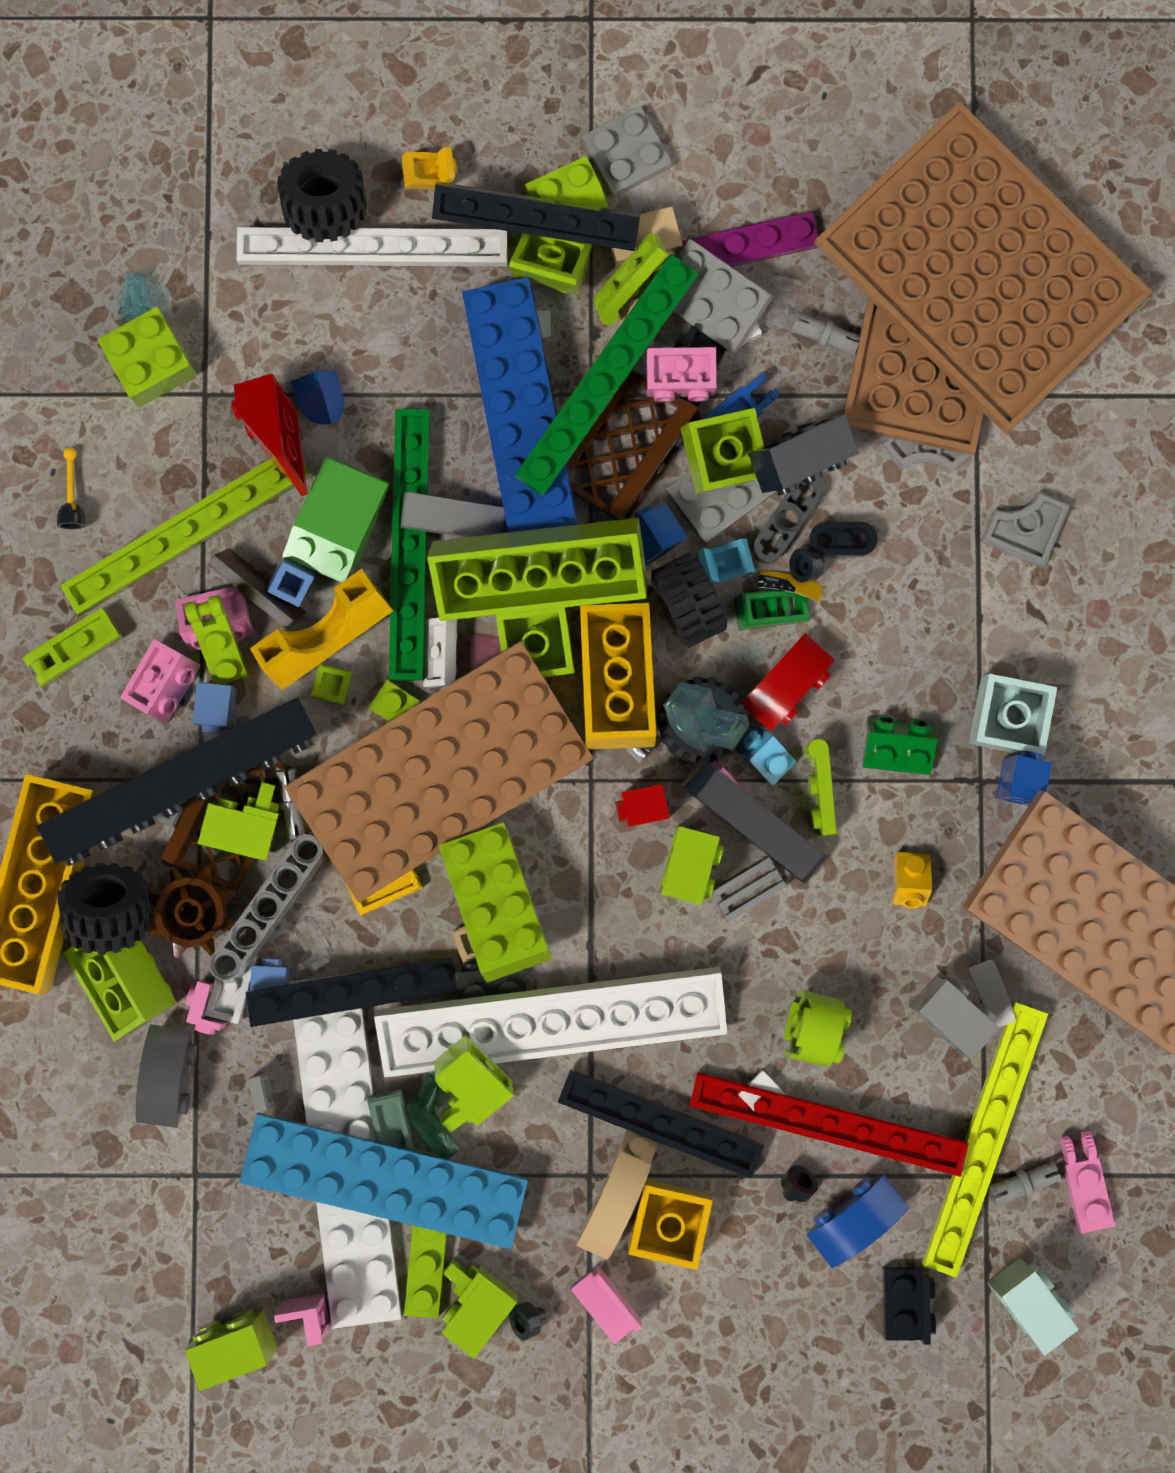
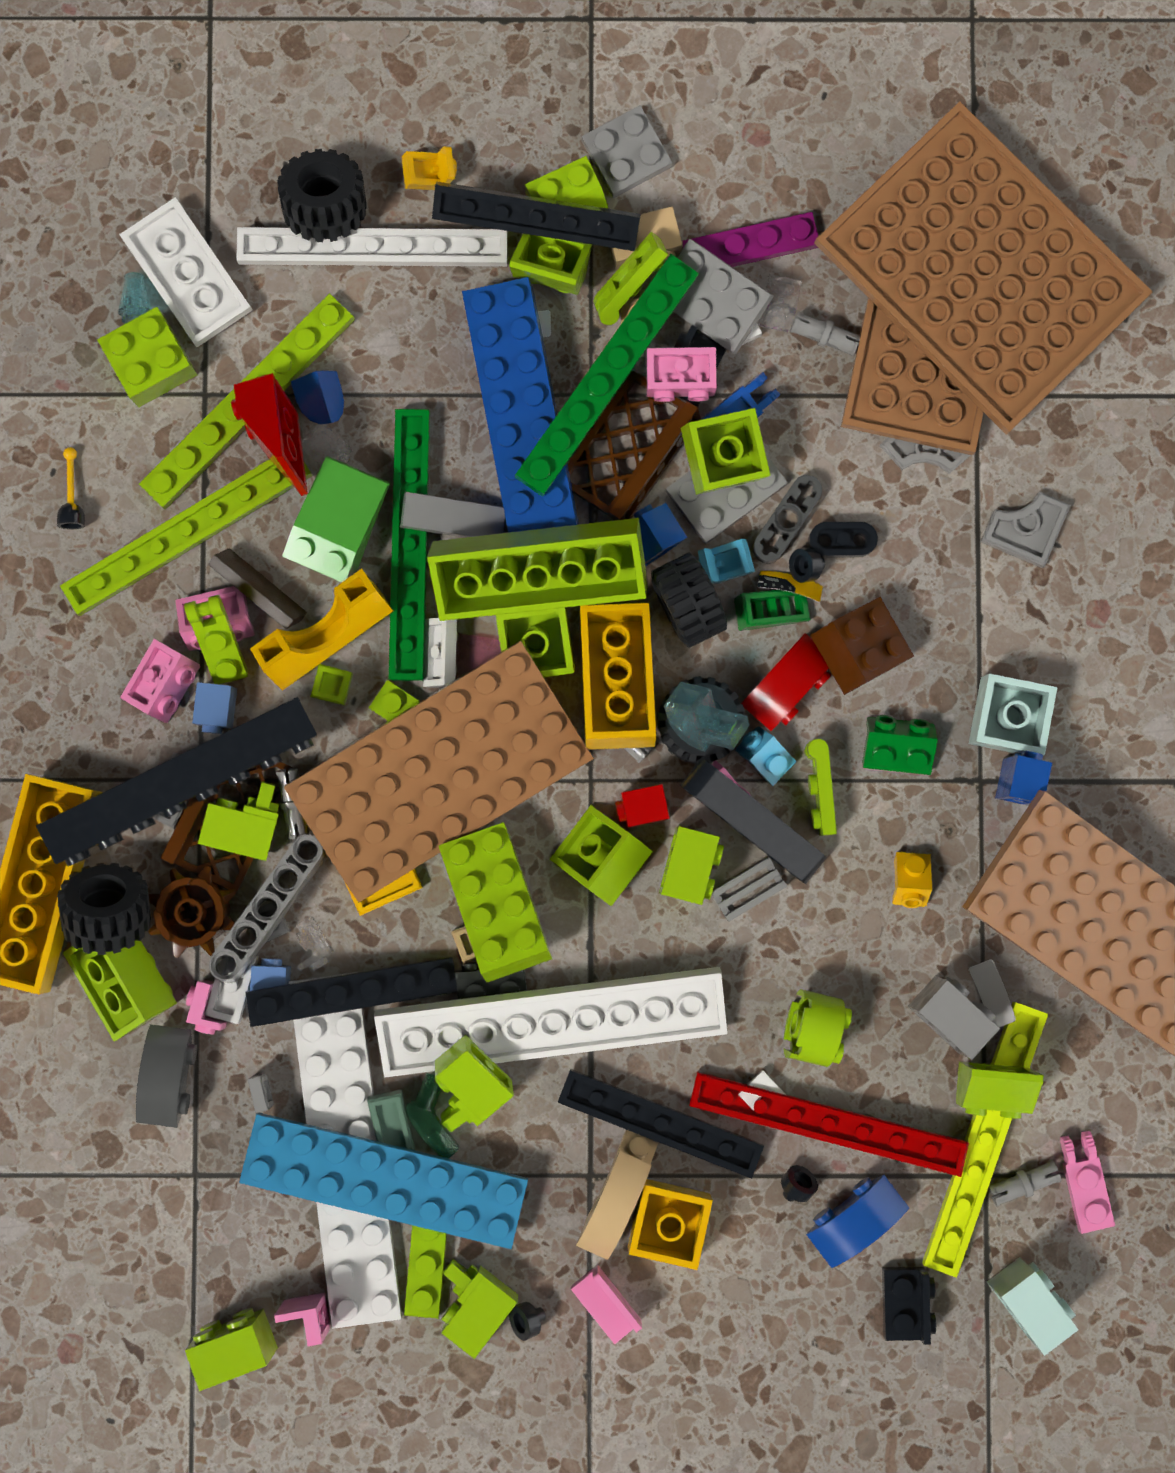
(72, 647): lime plate -> none
(186, 272): none -> white plate
(221, 427): none -> lime plate
(291, 581): medium blue brick -> none
(601, 855): none -> lime slope
(803, 454): black wedge -> none
(862, 645): none -> reddish brown brick
(997, 1088): none -> lime slope

